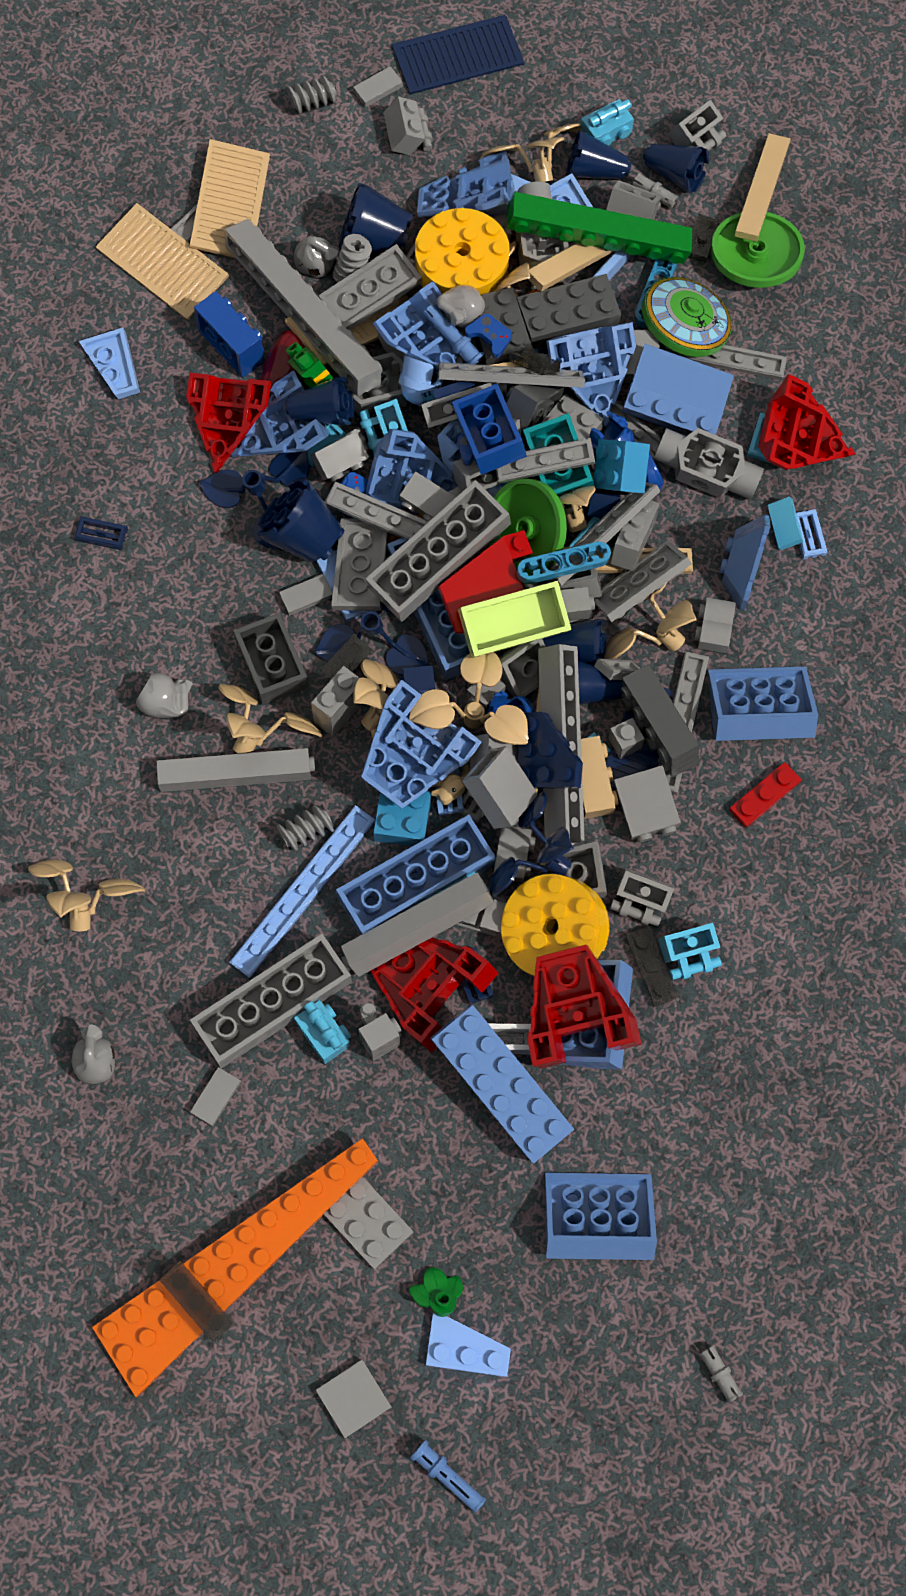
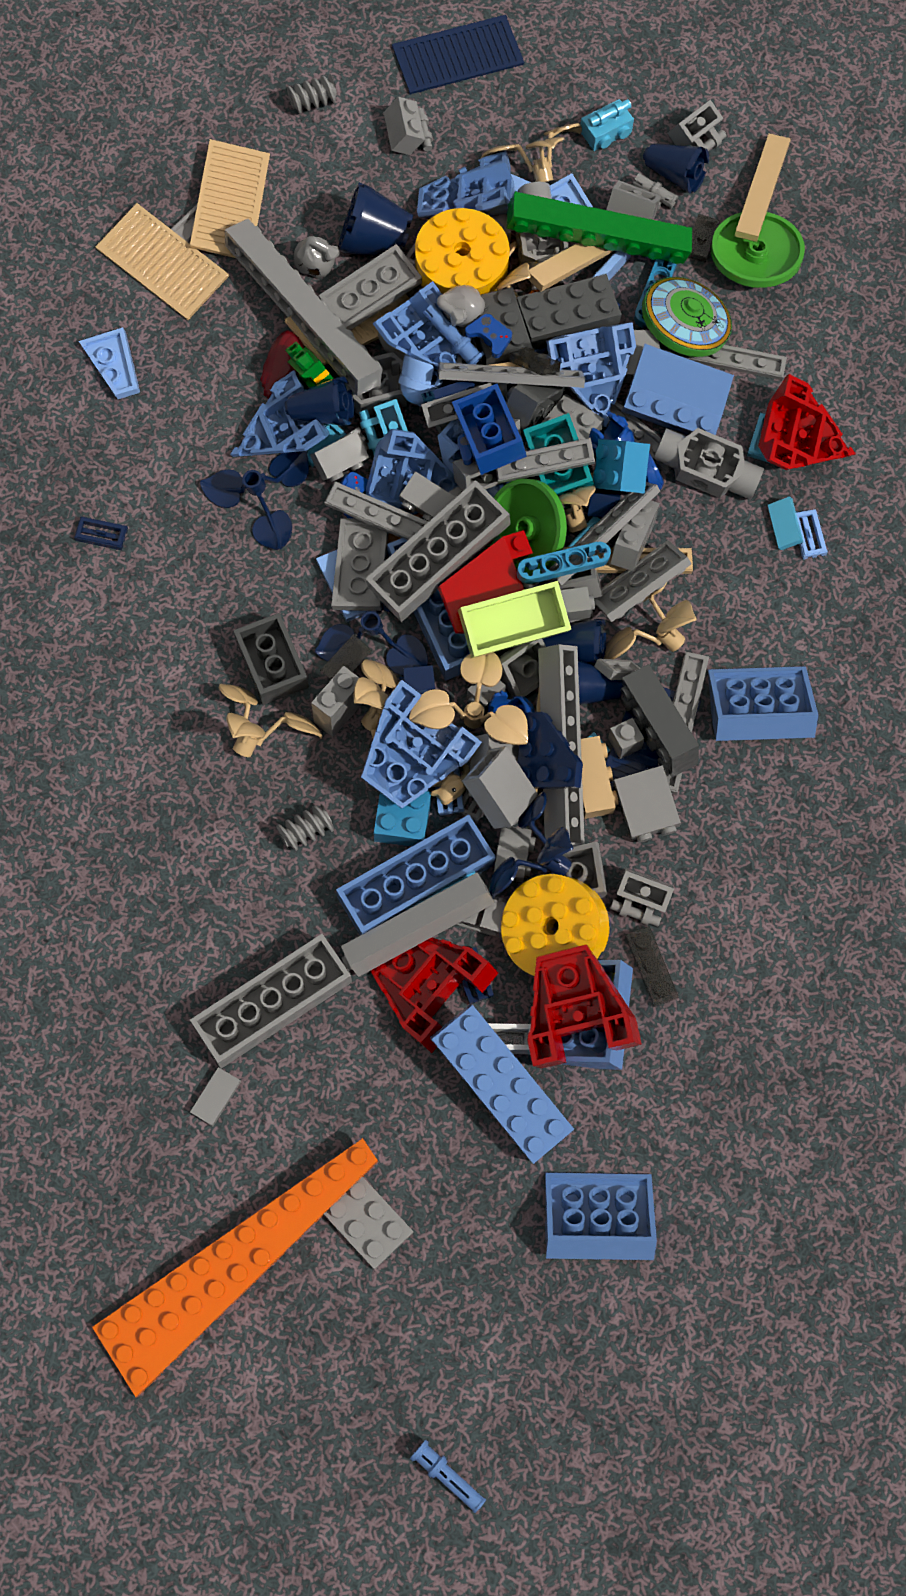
(77, 903): tan plant -> none
(93, 1057): light grey piece -> none
(164, 697): light grey piece -> none
(197, 1301): clear smoke plate -> none
(225, 411): red wedge -> none
(229, 333): blue brick -> none
(234, 770): light grey brick -> none
(300, 523): dark blue cone -> none
(302, 892): light blue tile -> none
(306, 594): light grey tile -> none
(322, 1031): medium azure brick -> none
(353, 255): light grey piece -> none
(353, 1398): light grey tile -> none
(377, 86): light grey tile -> none
(378, 1034): light grey brick -> none
(437, 1288): green plate -> none
(465, 1349): light blue wing -> none
(596, 159): dark blue cone -> none
(689, 943): medium azure brick -> none
(716, 625): light grey brick -> none
(721, 1374): light grey pin -> none
(744, 558): medium blue wedge -> none
(765, 795): red plate -> none

